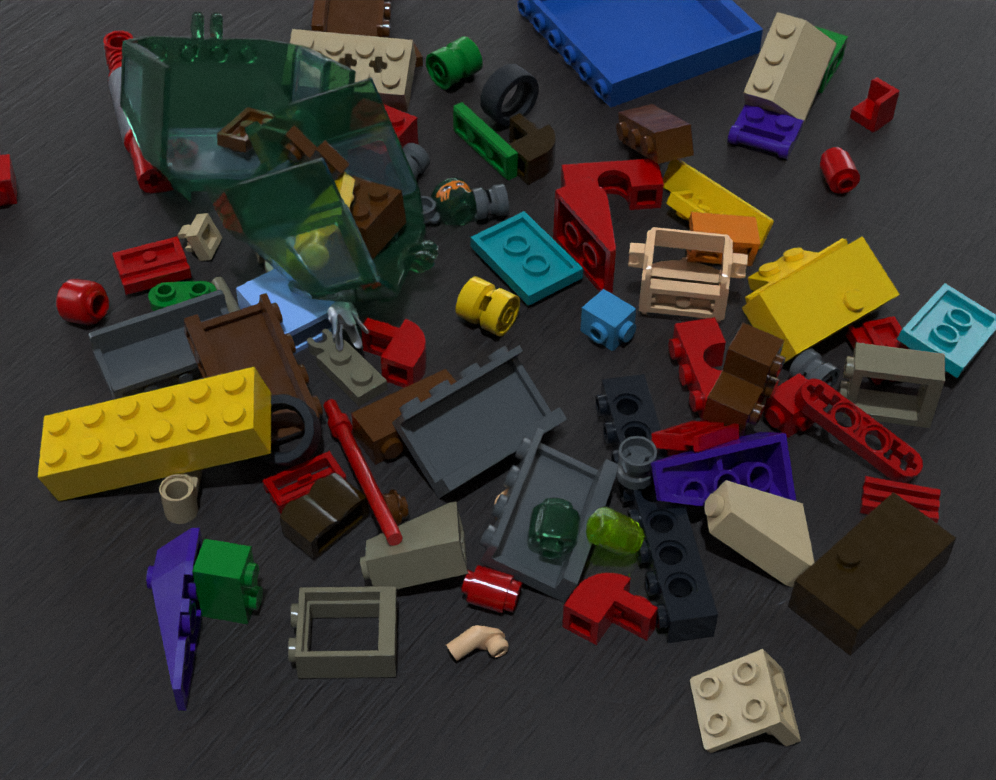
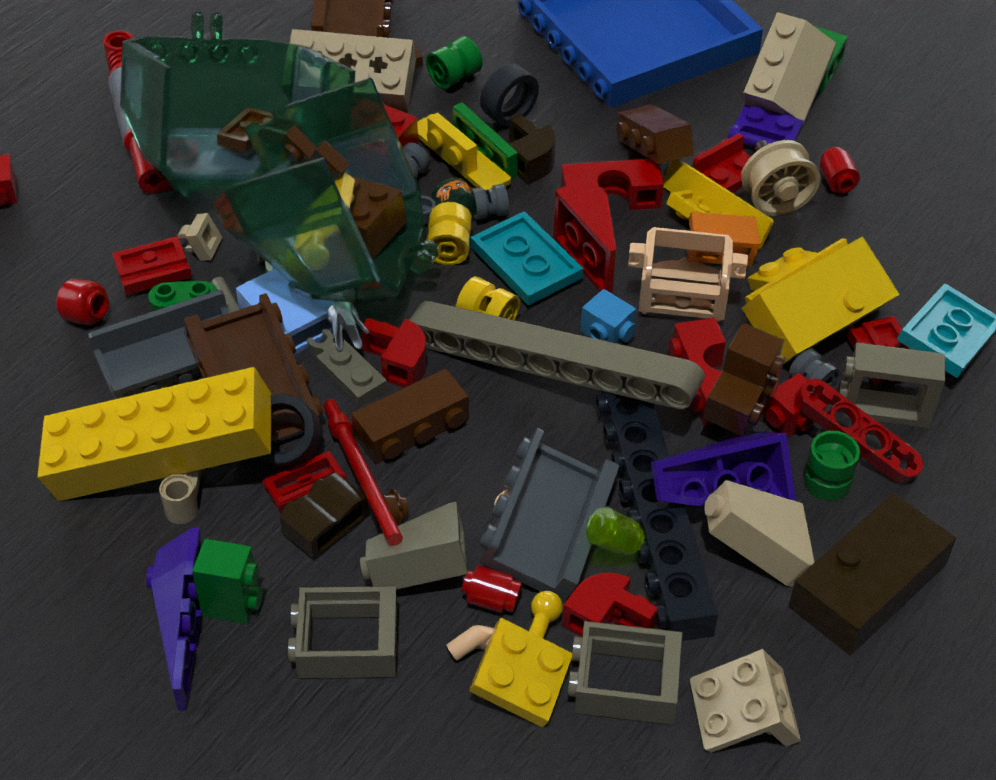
(451, 231): none -> yellow wheel
(460, 152): none -> yellow bracket
(474, 420): dark grey panel -> none
(521, 667): none -> yellow plate
(554, 528): clear green head -> none
(560, 355): none -> dark tan beam
(633, 643): none -> dark tan window
(635, 461): dark grey wheel -> none
(694, 435): red plate -> none
(724, 163): none -> red bracket
(780, 177): none -> tan wheel
(831, 465): none -> green wheel
(878, 107): red panel -> none
(916, 495): red tile -> none

